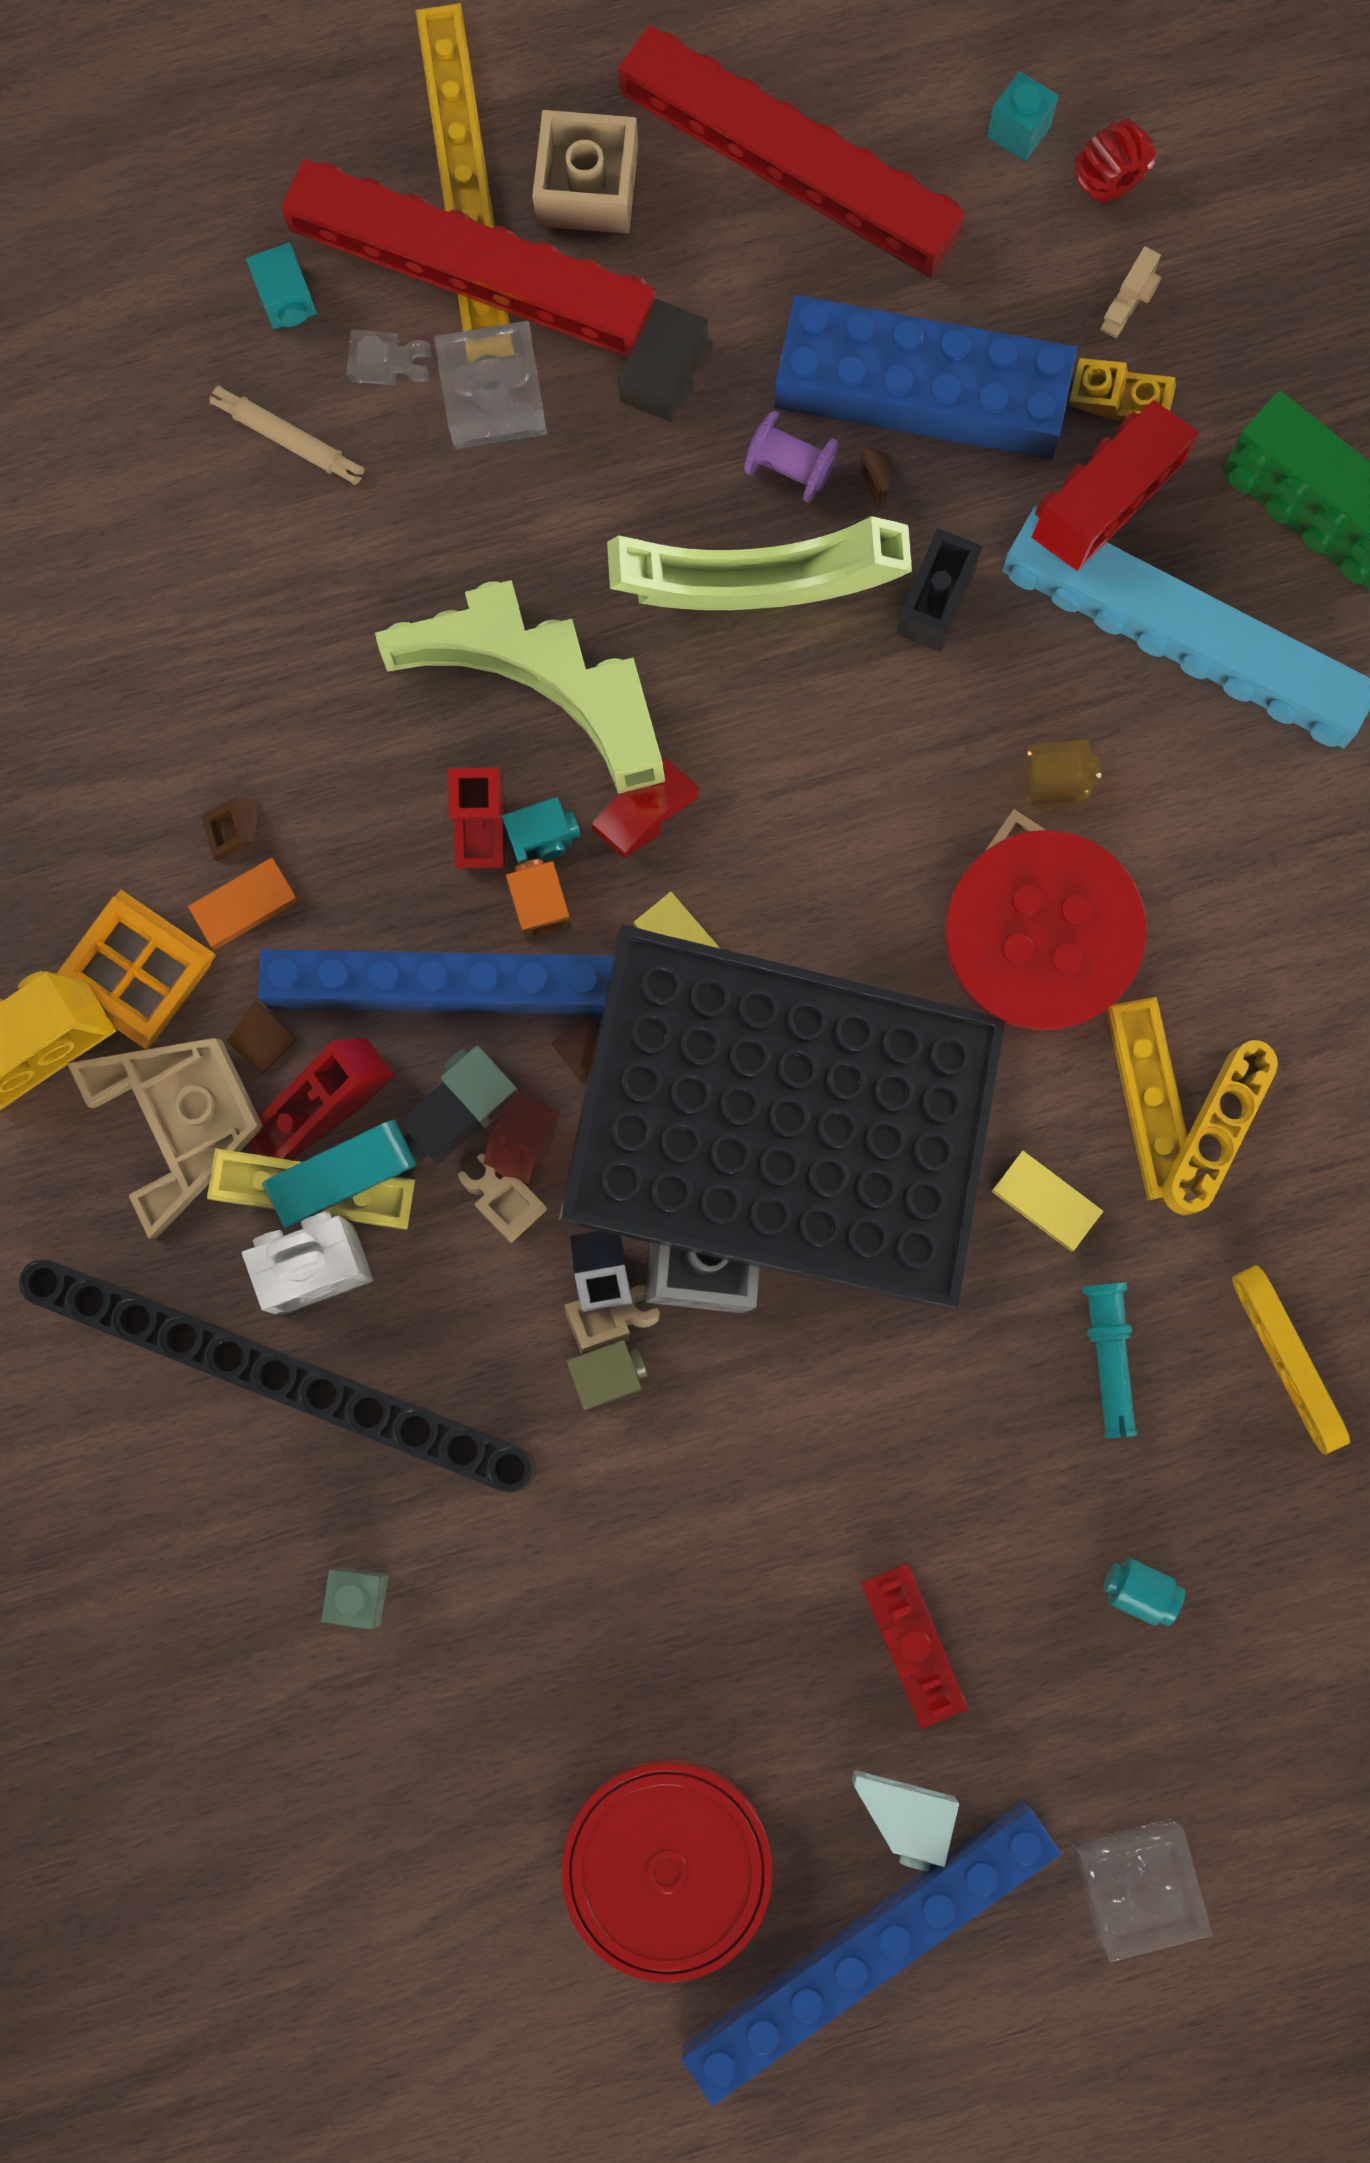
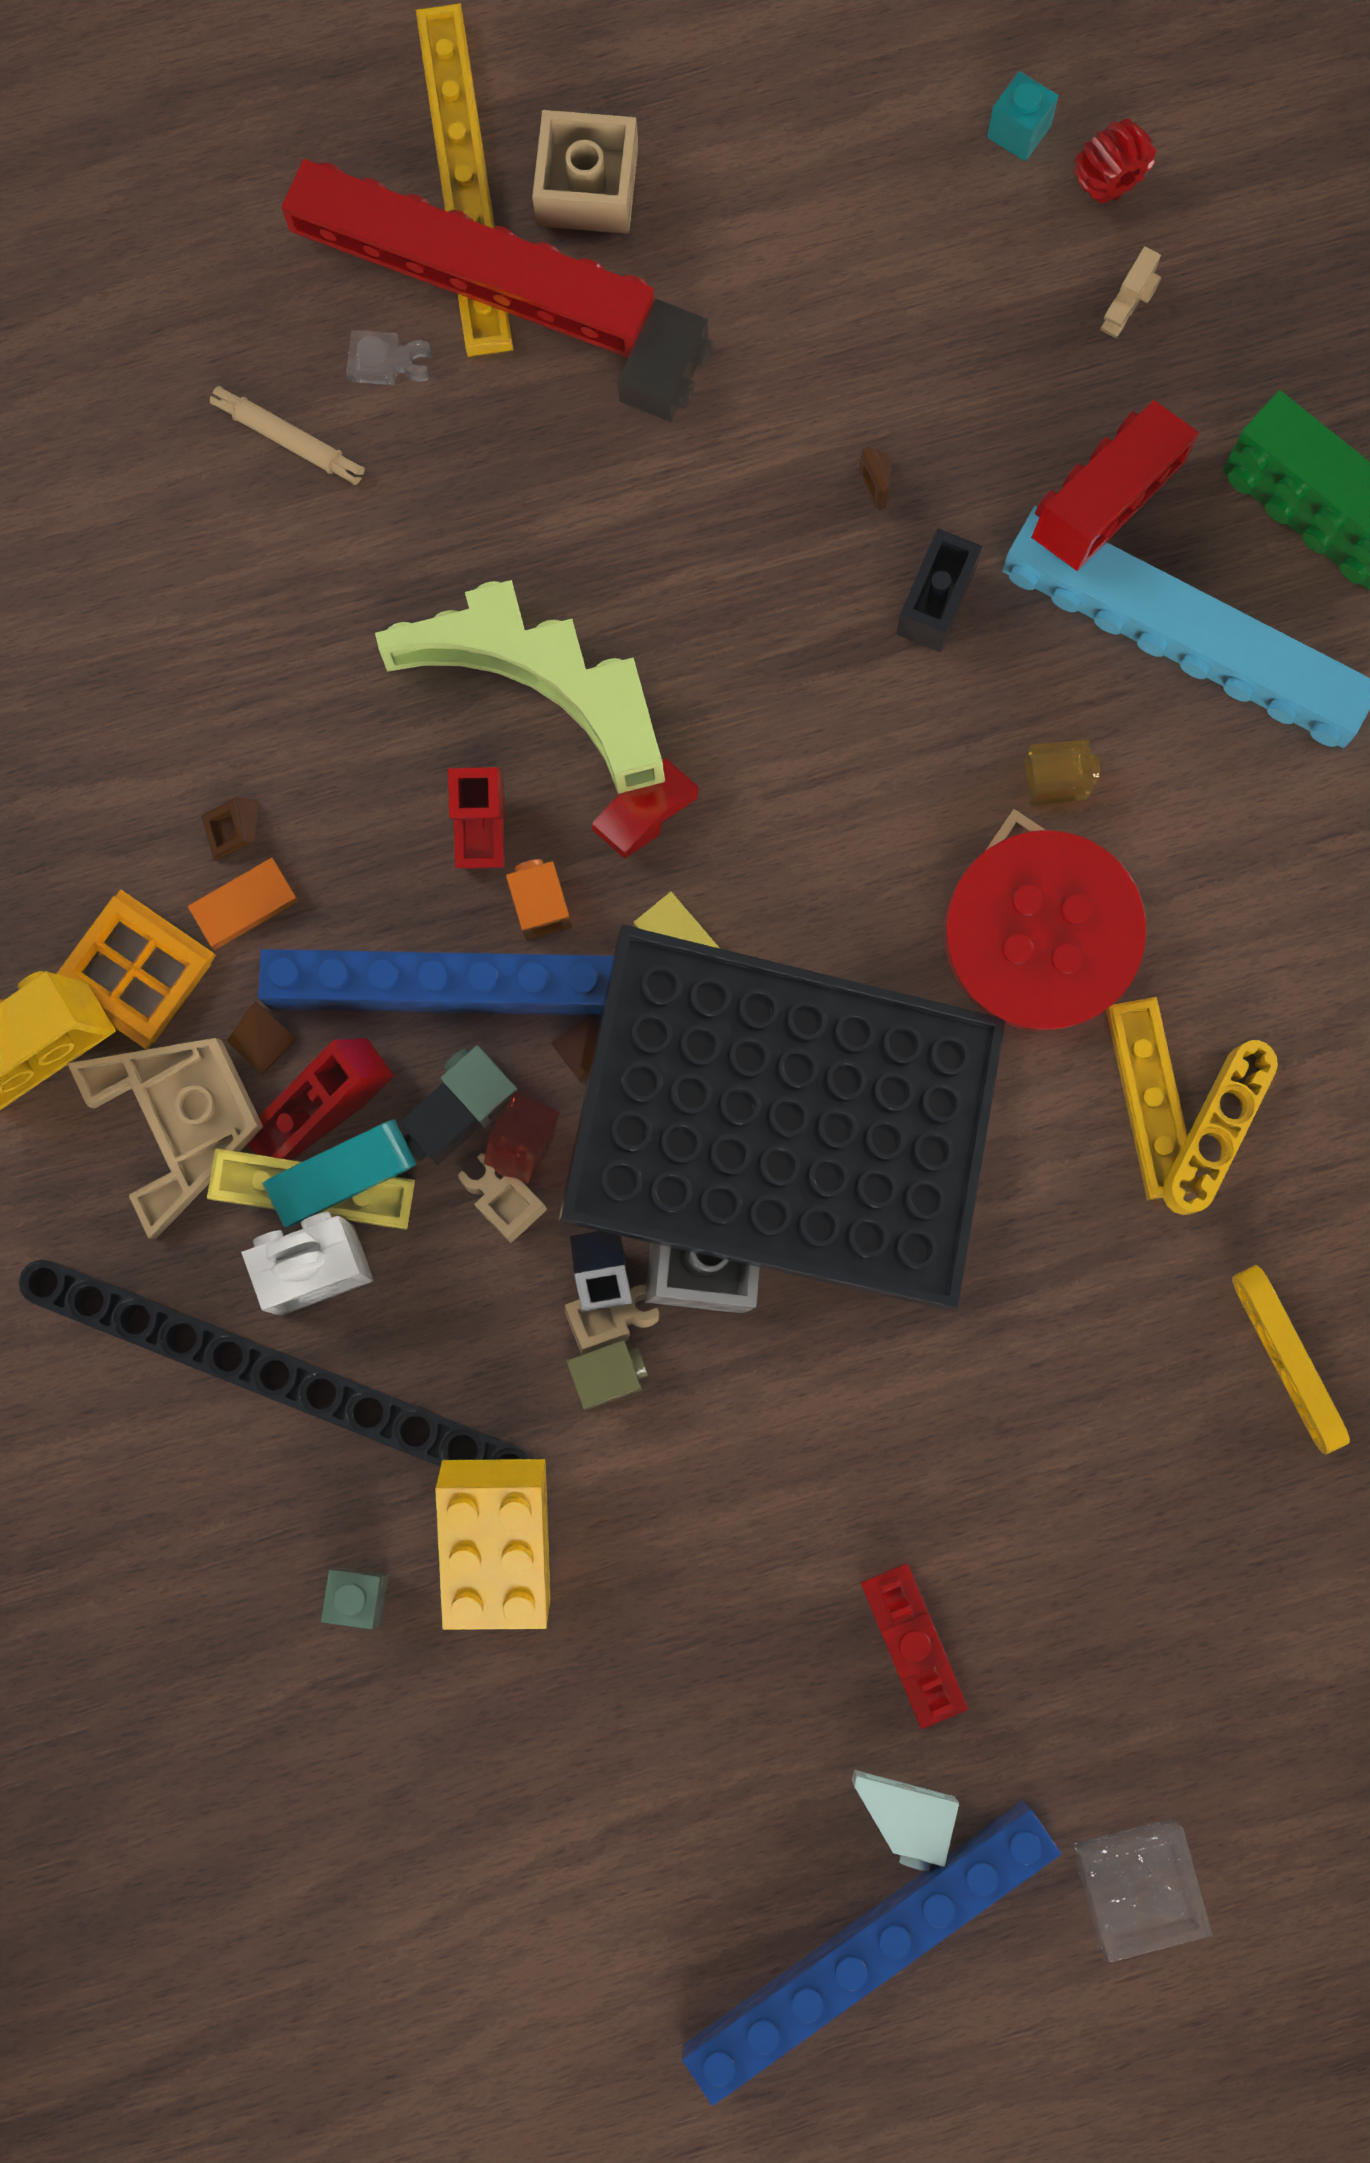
(281, 286): teal brick -> none
(490, 385): clear brick -> none
(493, 1544): none -> yellow brick
(541, 830): teal brick -> none
(667, 1870): red brick -> none
(762, 577): yellowish green arch -> none
(791, 151): red brick -> none
(791, 456): medium lavender hose -> none
(924, 377): blue brick -> none
(1047, 1201): light yellow tile -> none
(1109, 1333): teal pin -> none
(1113, 392): yellow slope -> none
(1143, 1592): teal brick -> none

